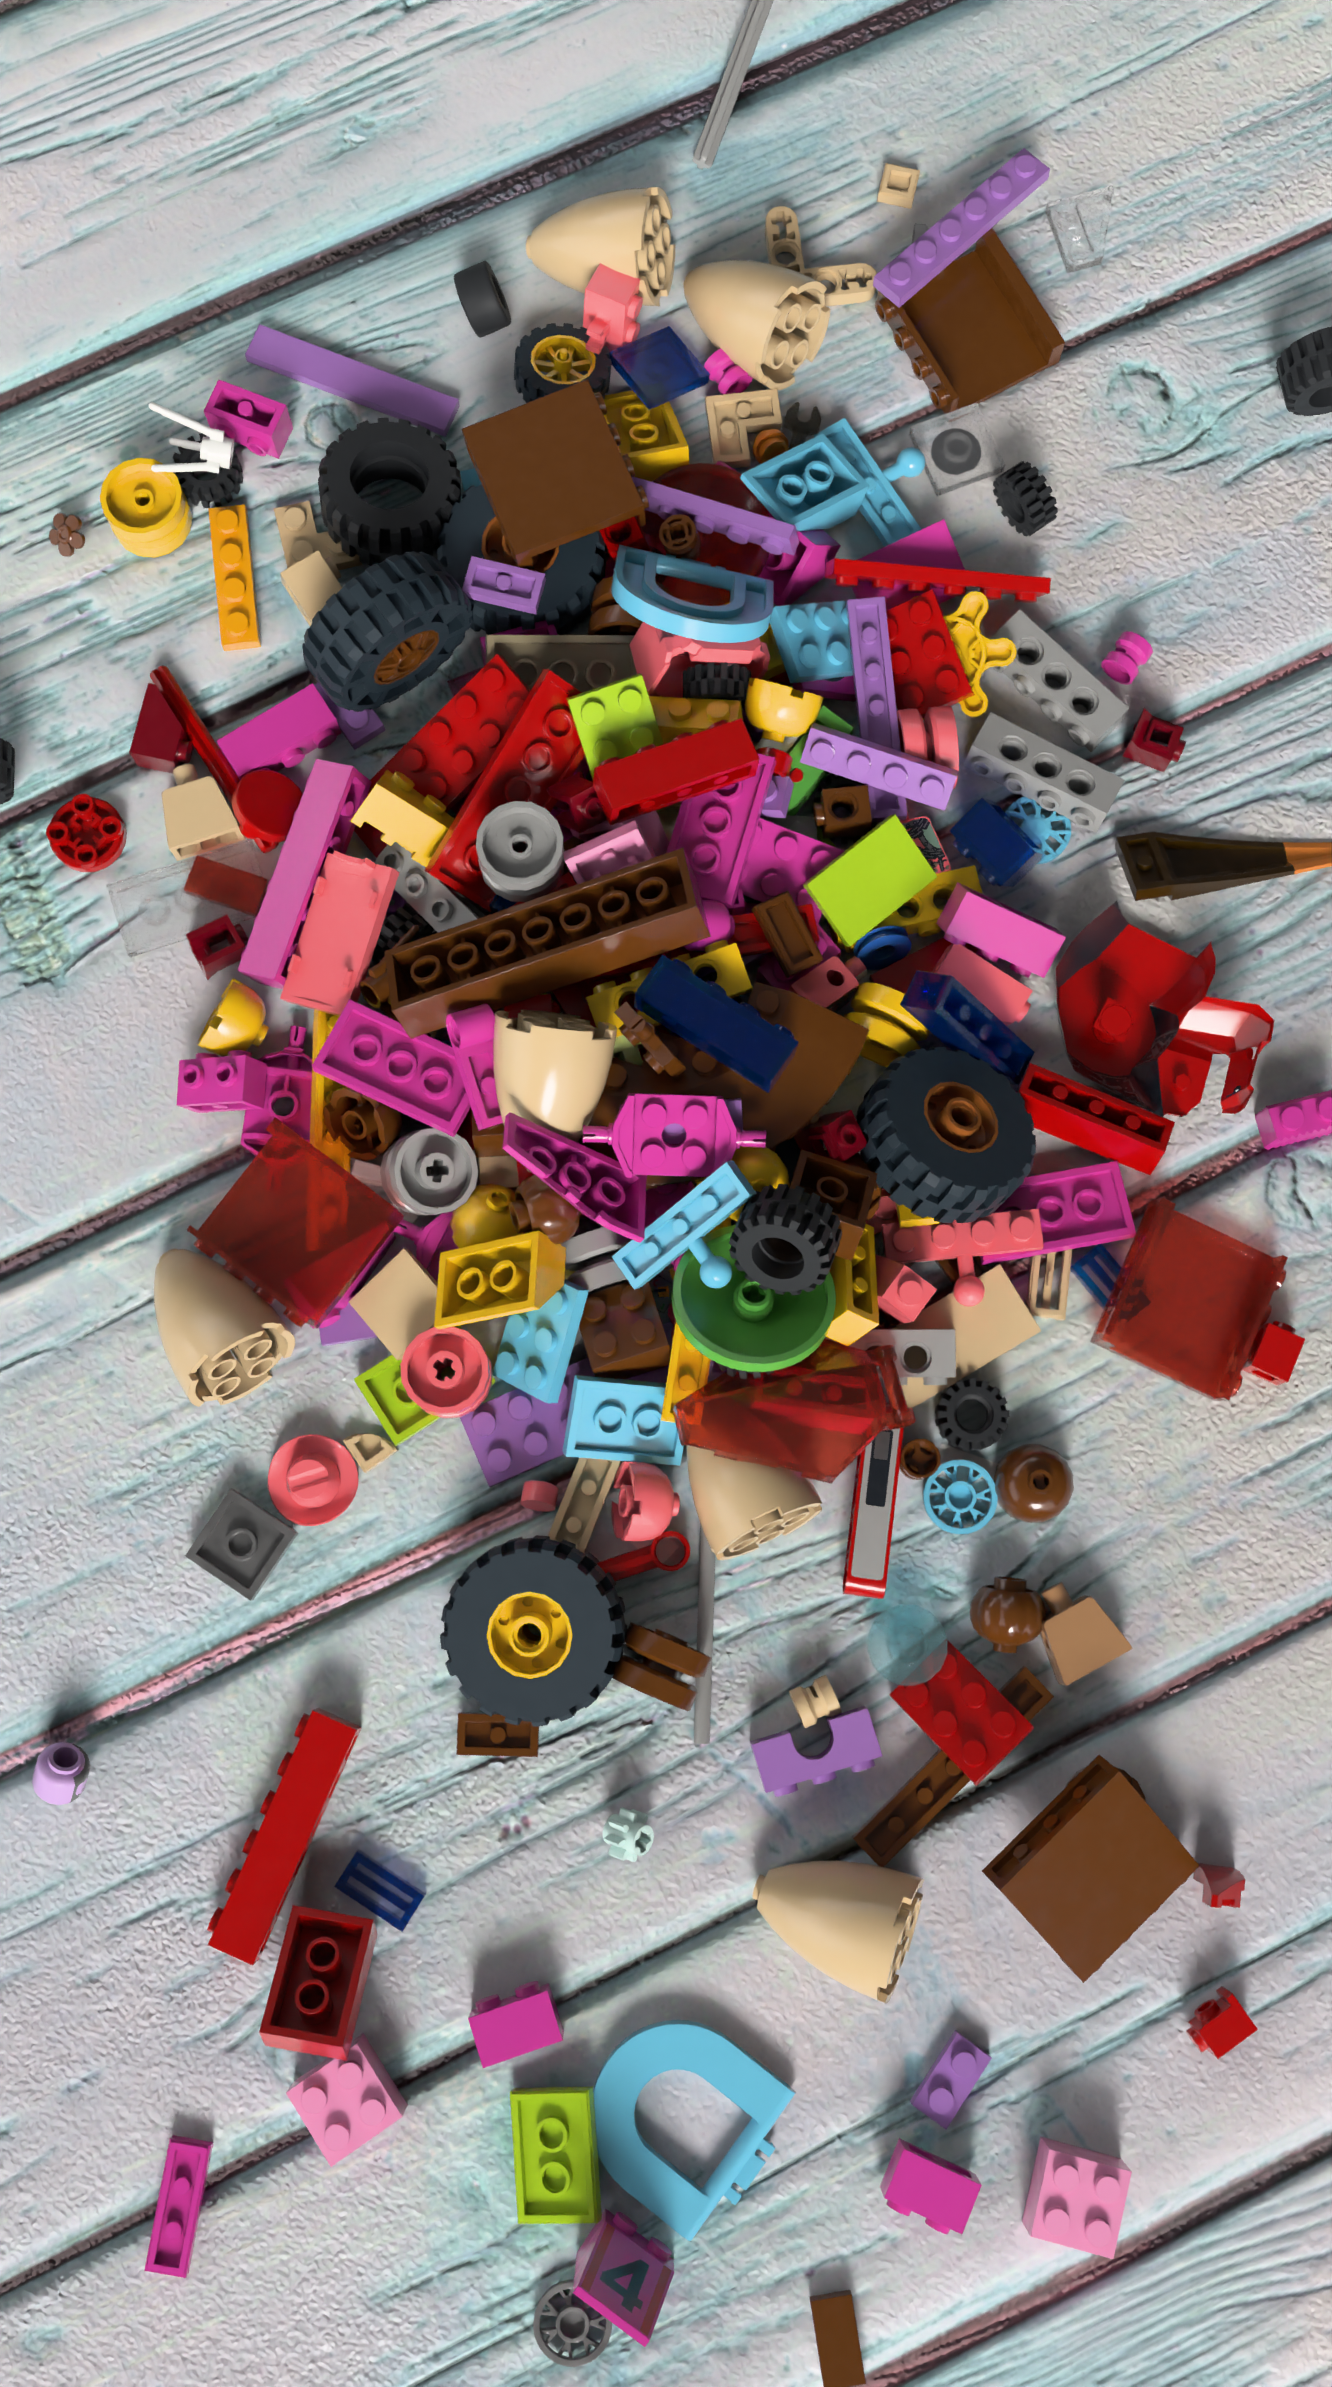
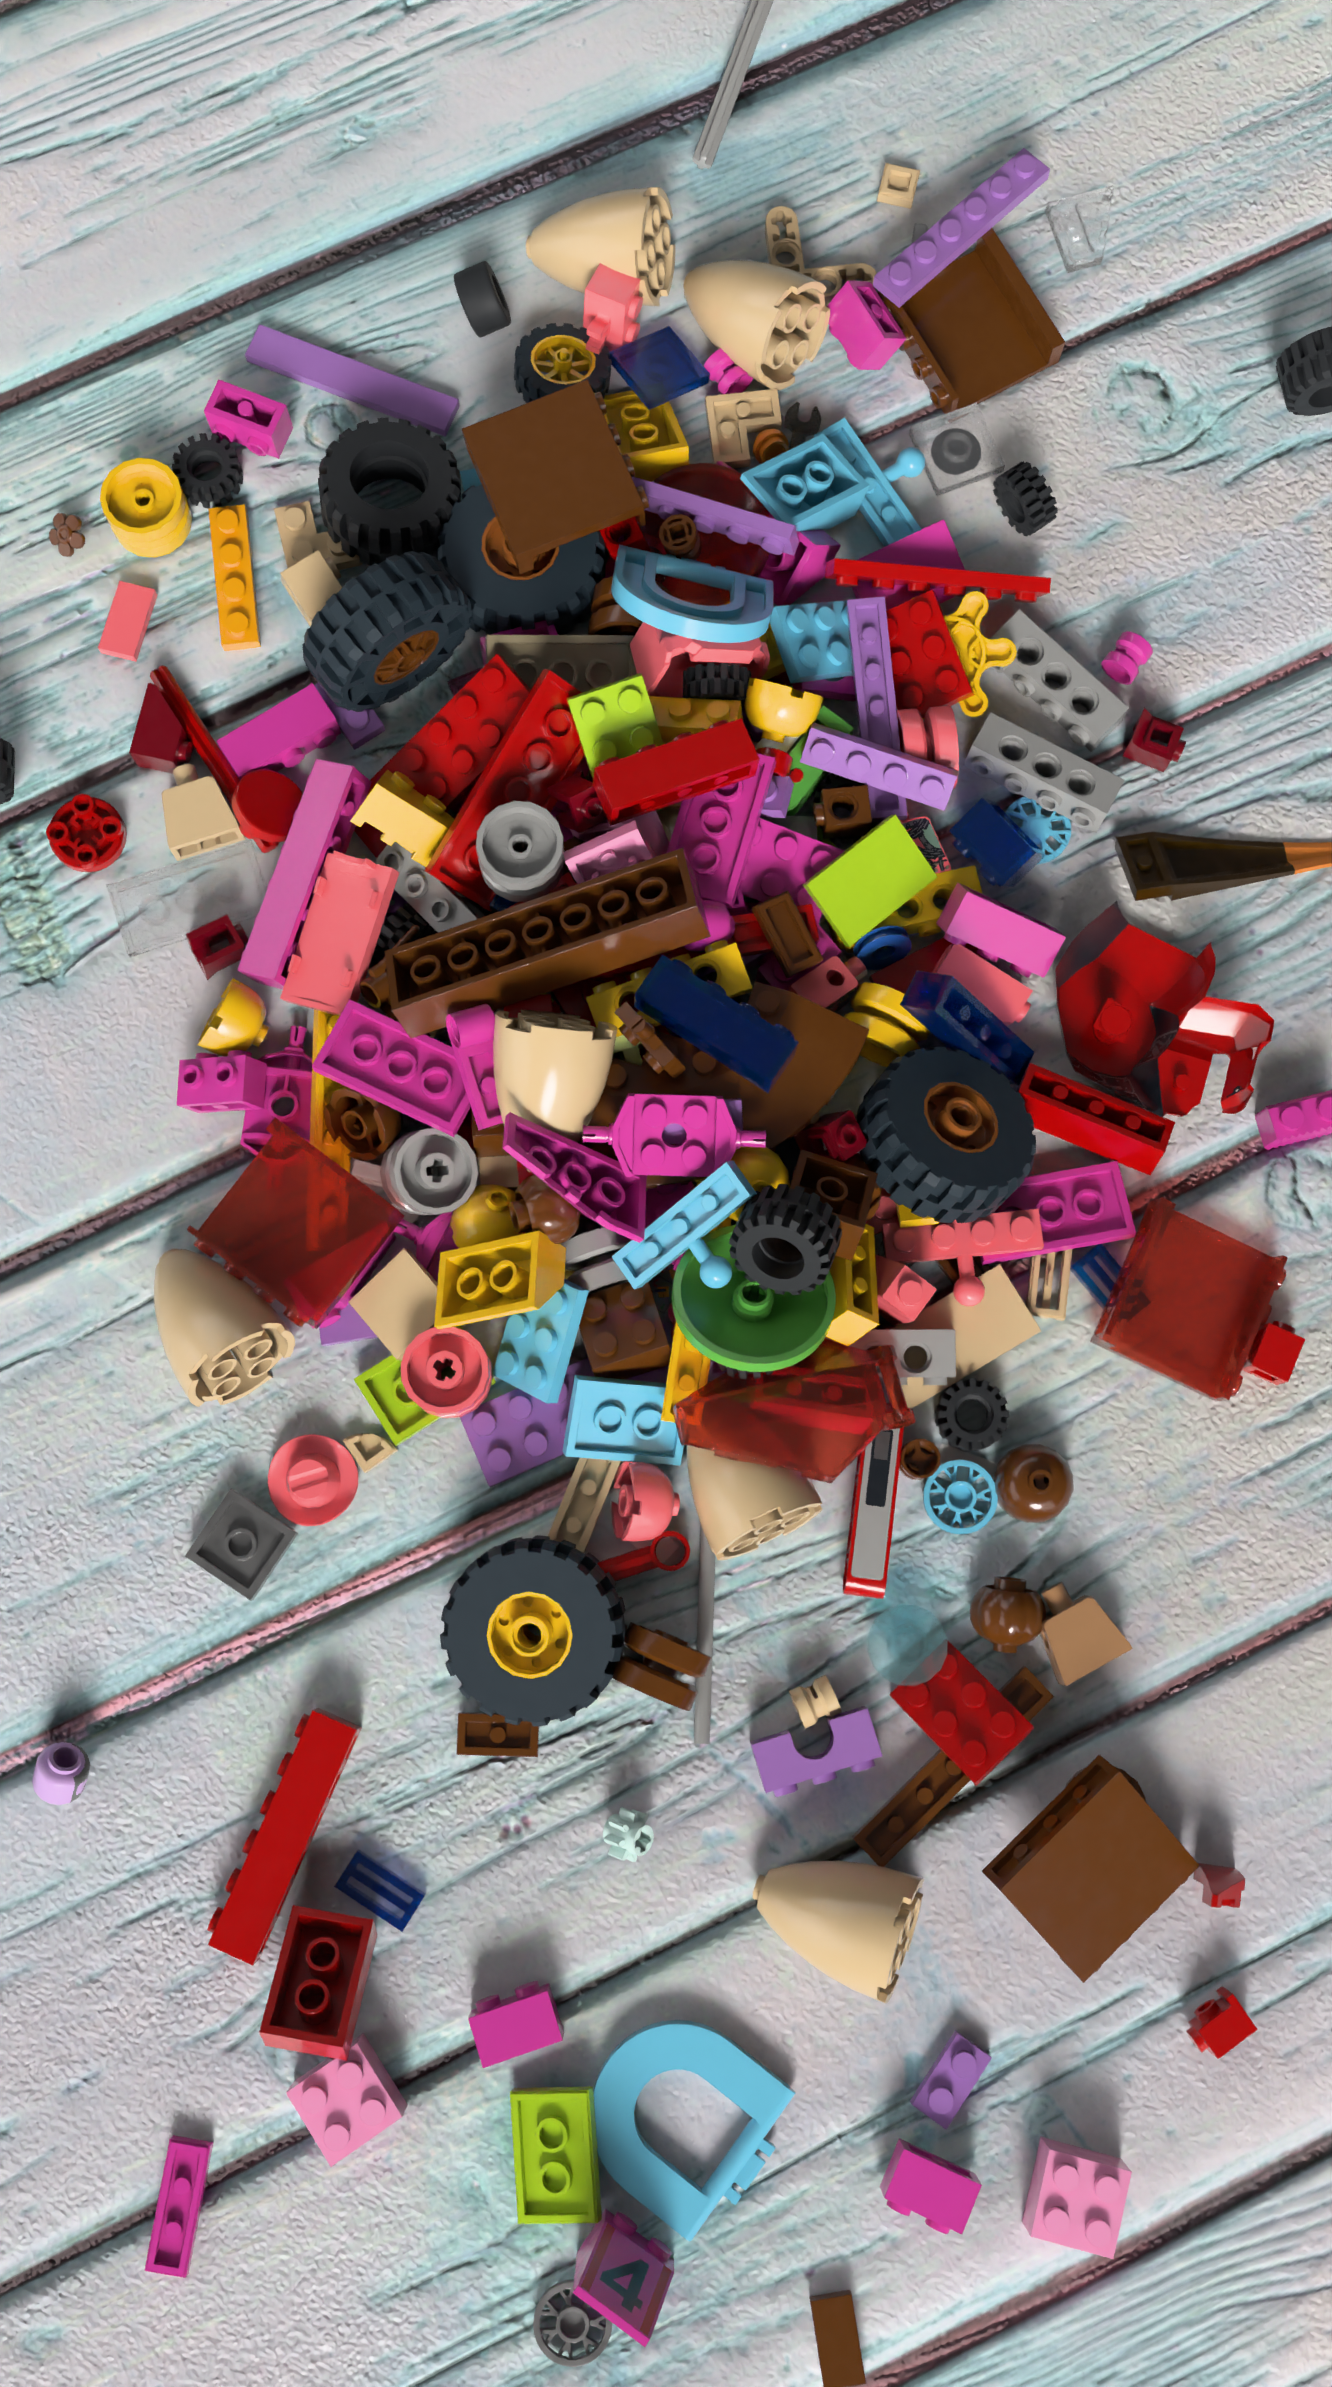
(127, 621): none -> coral tile
(215, 450): white plant -> none
(226, 886): clear red tile -> none
(504, 585): medium lavender plate -> none
(539, 1496): coral piece -> none
(864, 326): none -> dark pink brick

